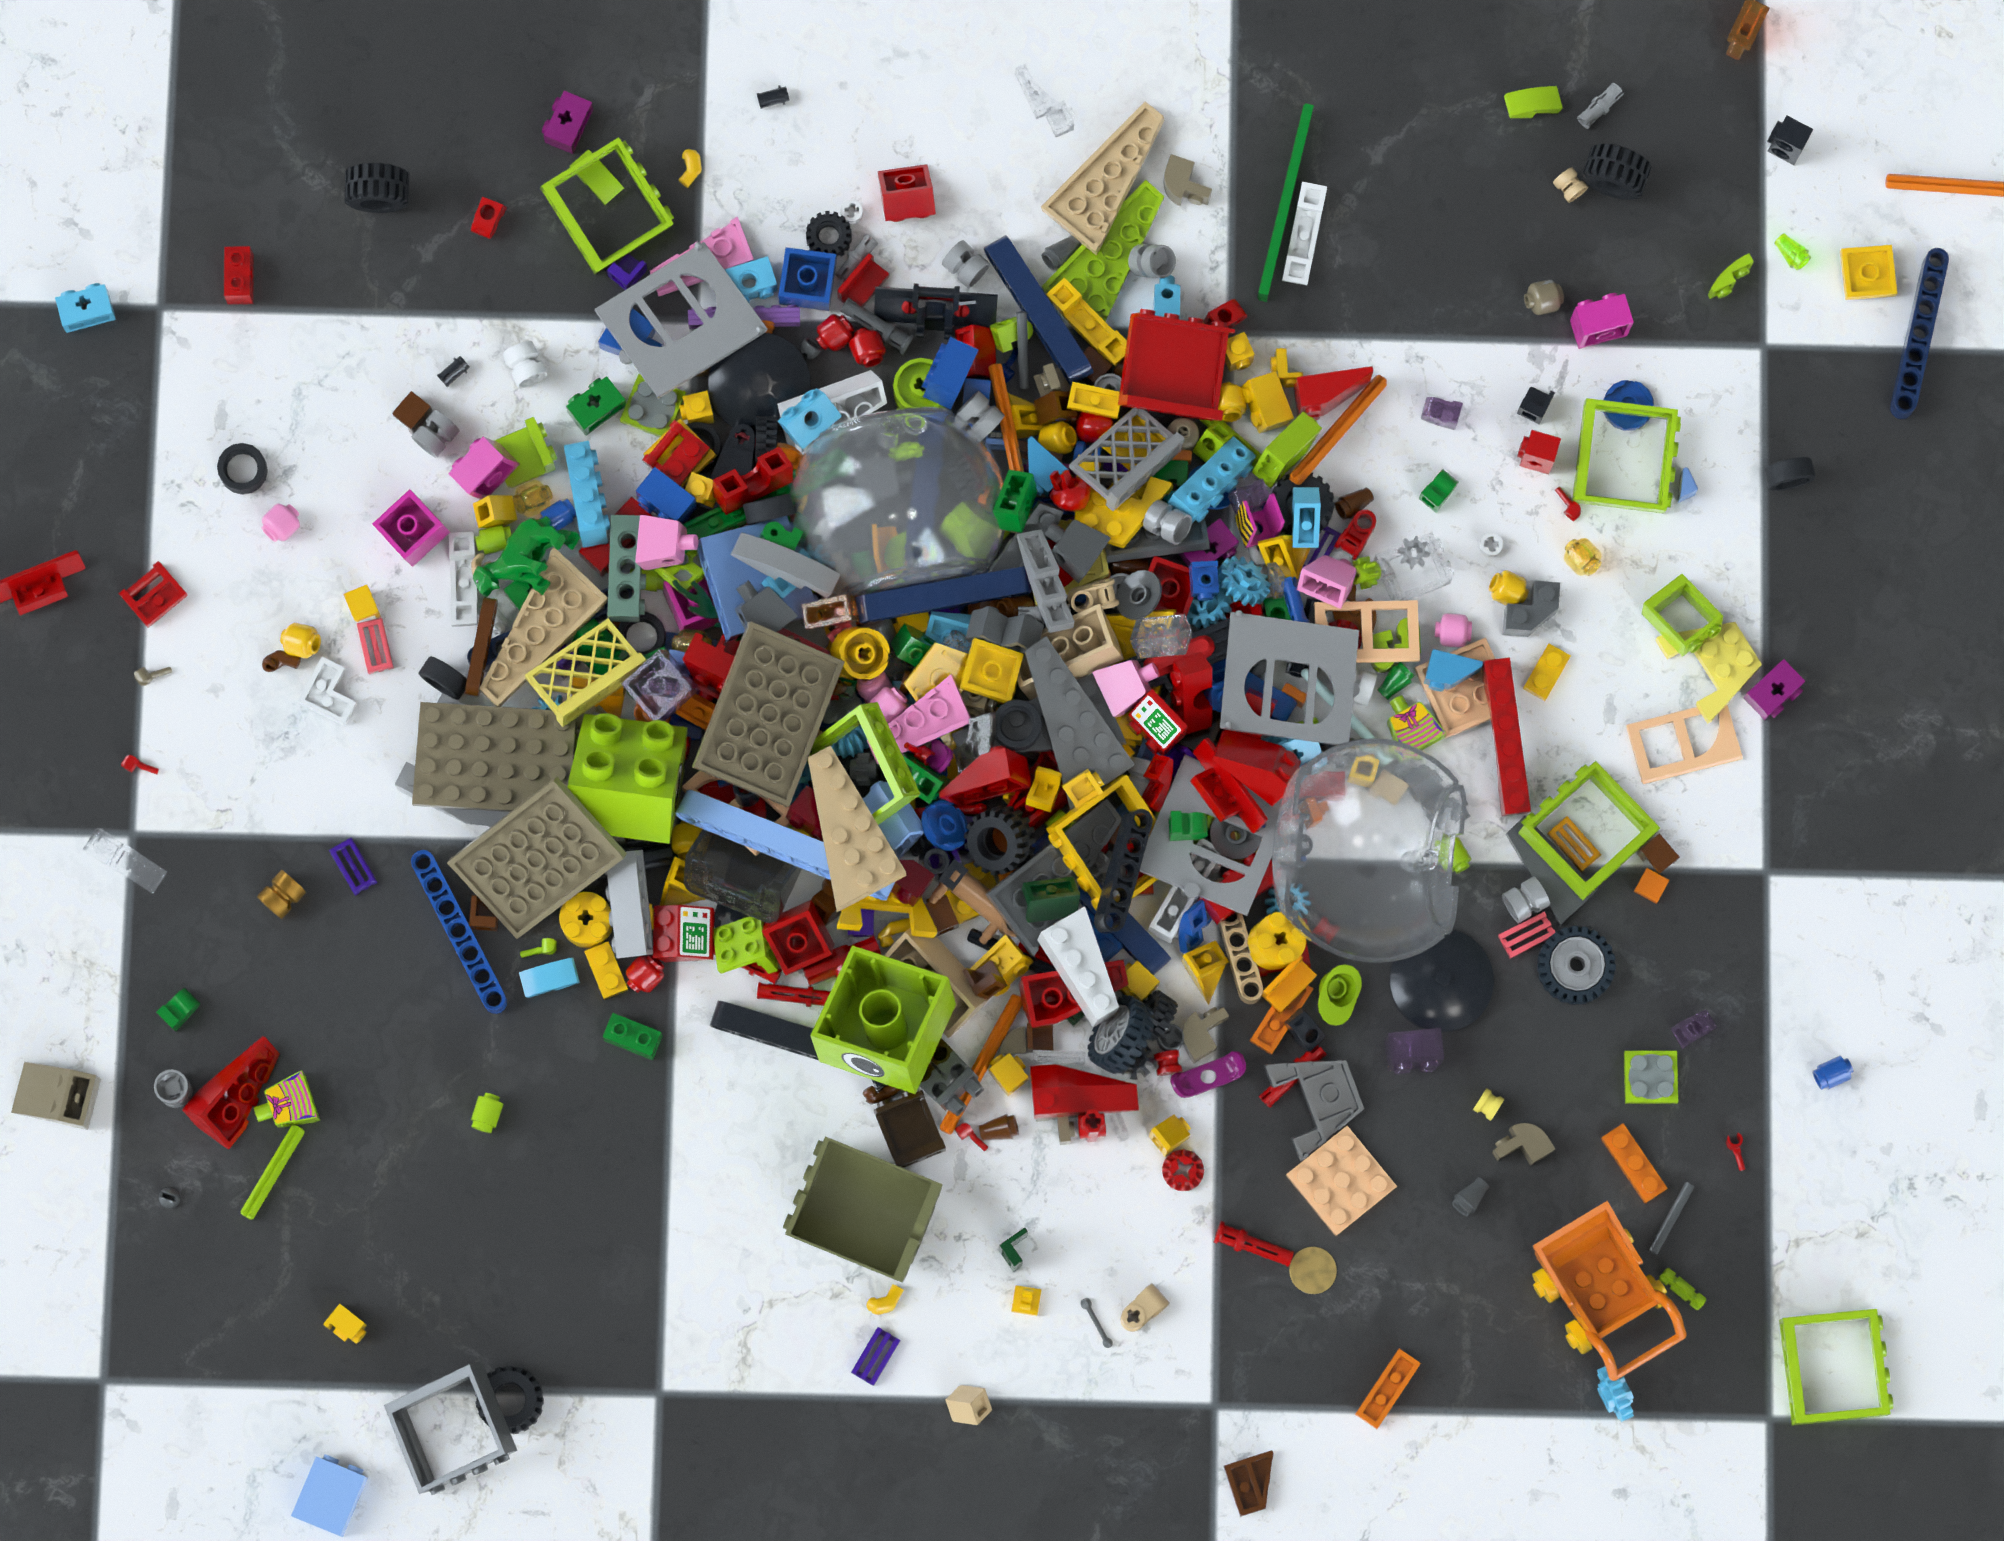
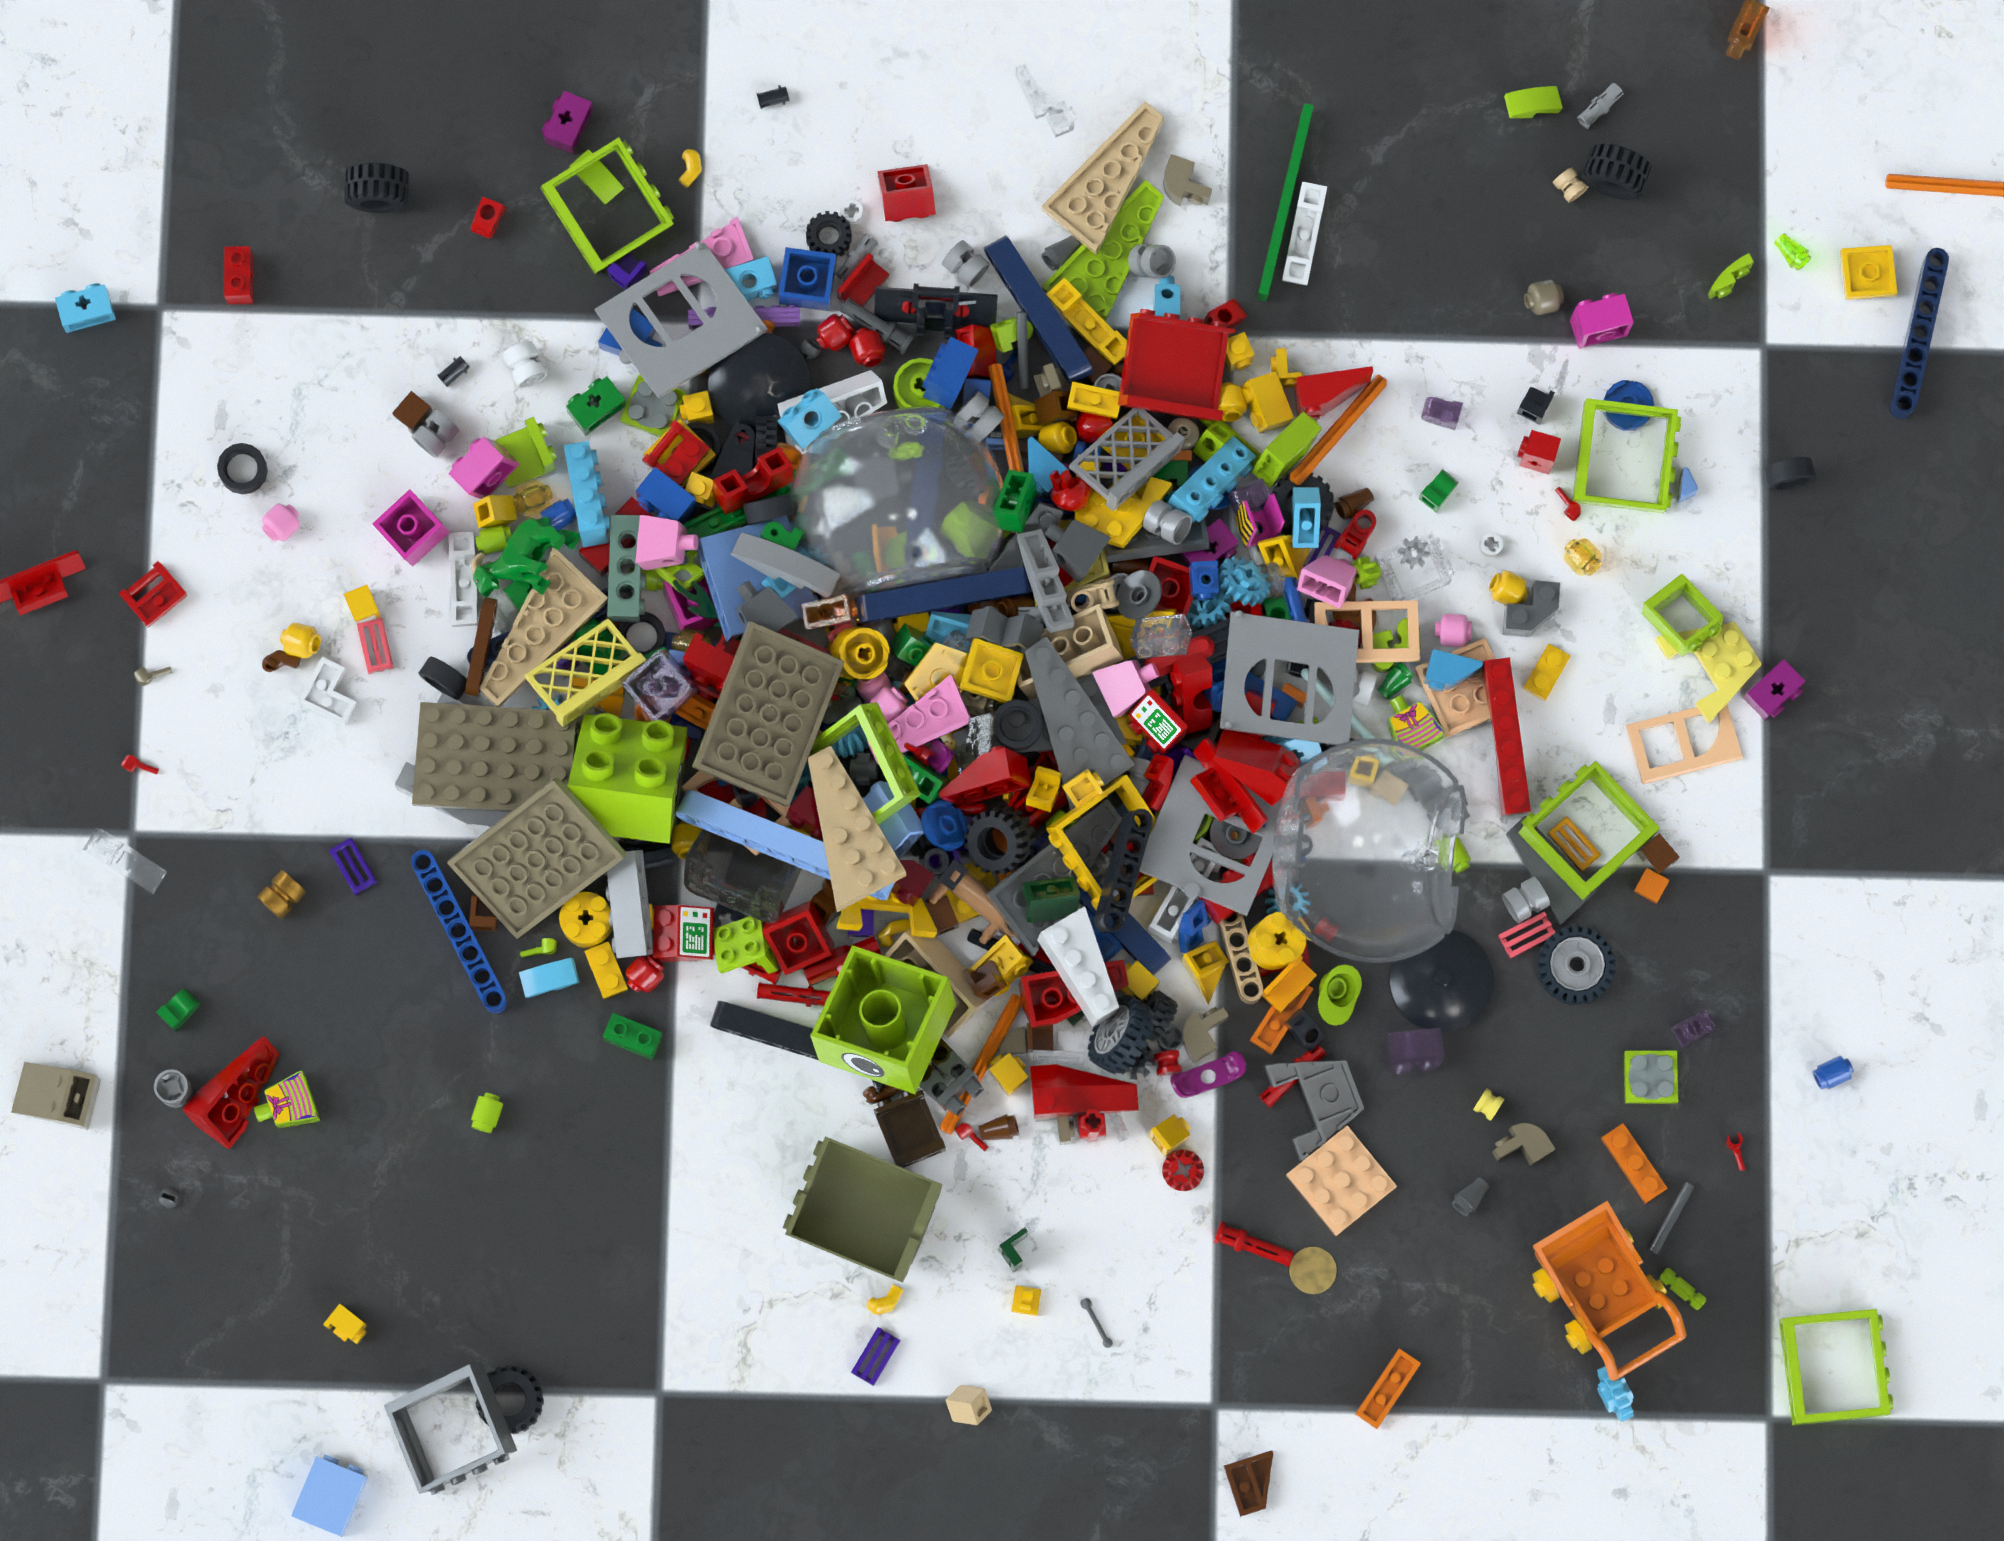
(272, 1172): lime axle -> none
(674, 888): yellow slope -> none
(1146, 1306): tan piece -> none
(1187, 826): green leg -> none
(1789, 139): black brick -> none

